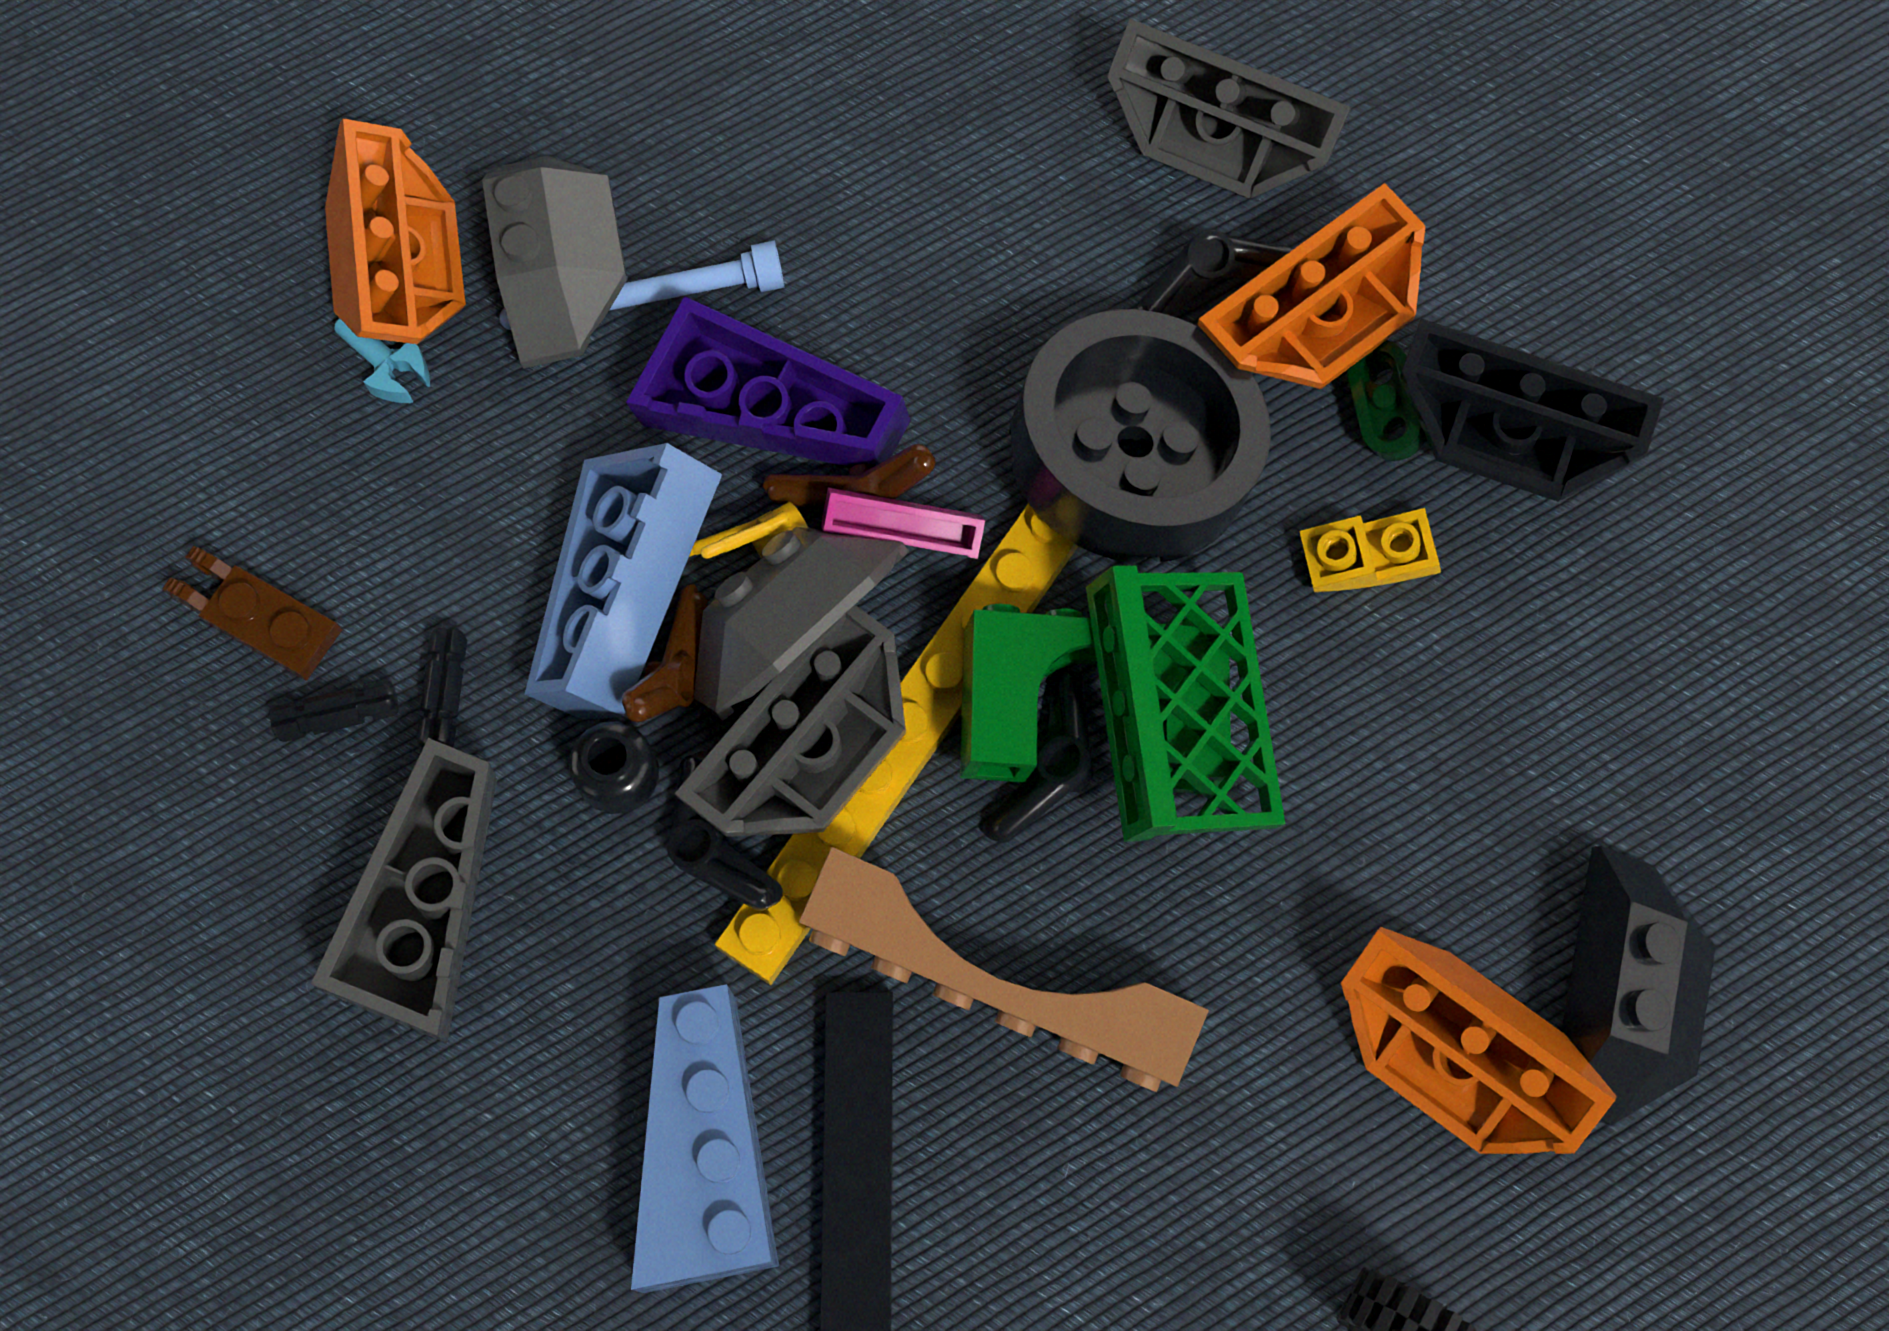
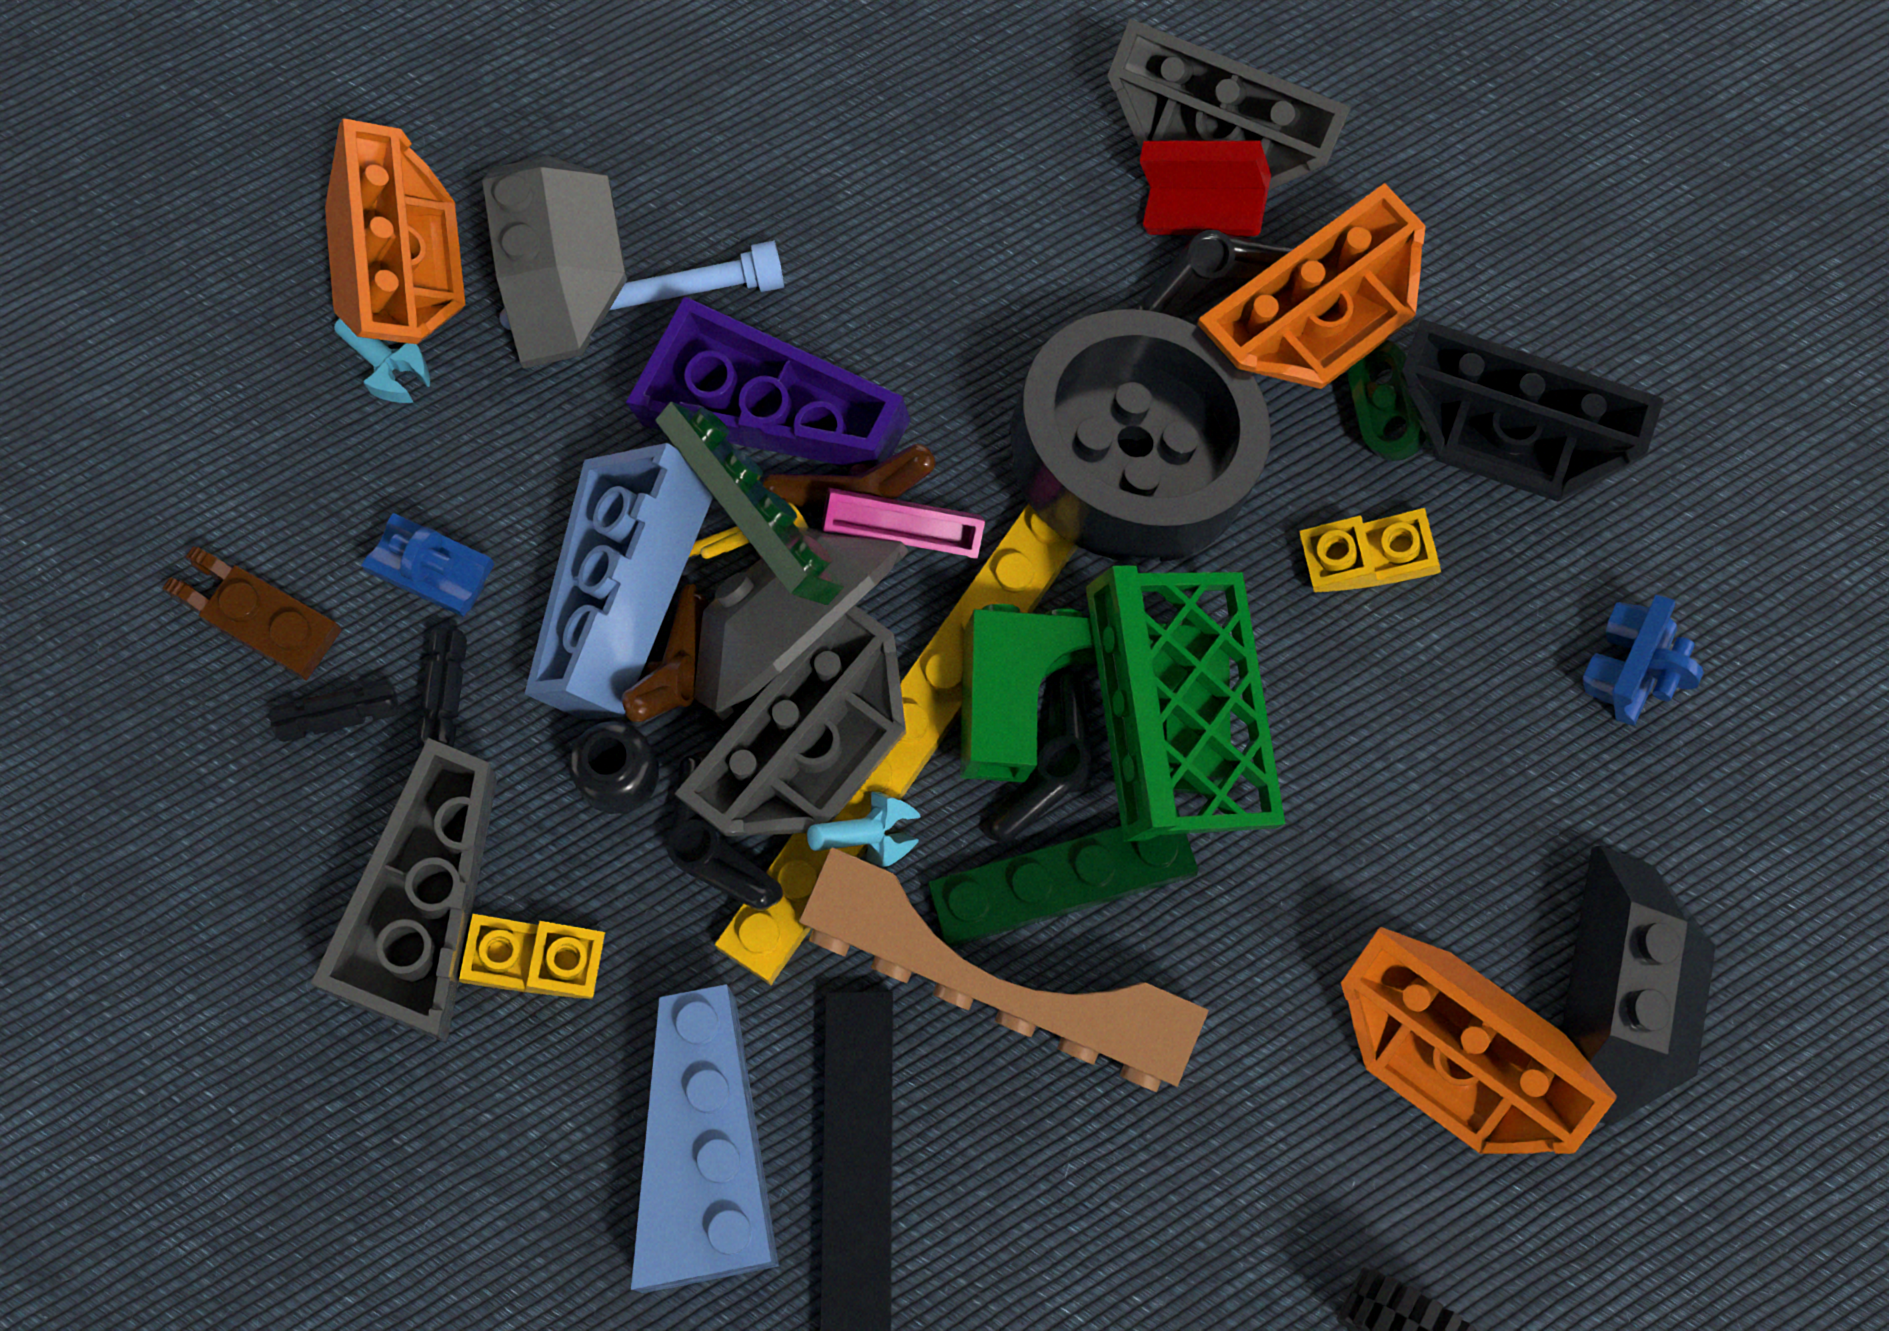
(429, 565): none -> blue hips
(532, 957): none -> yellow slope
(757, 512): none -> dark green plate
(882, 848): none -> medium azure bar
(1056, 882): none -> dark green plate
(1205, 187): none -> red panel
(1648, 636): none -> blue hips

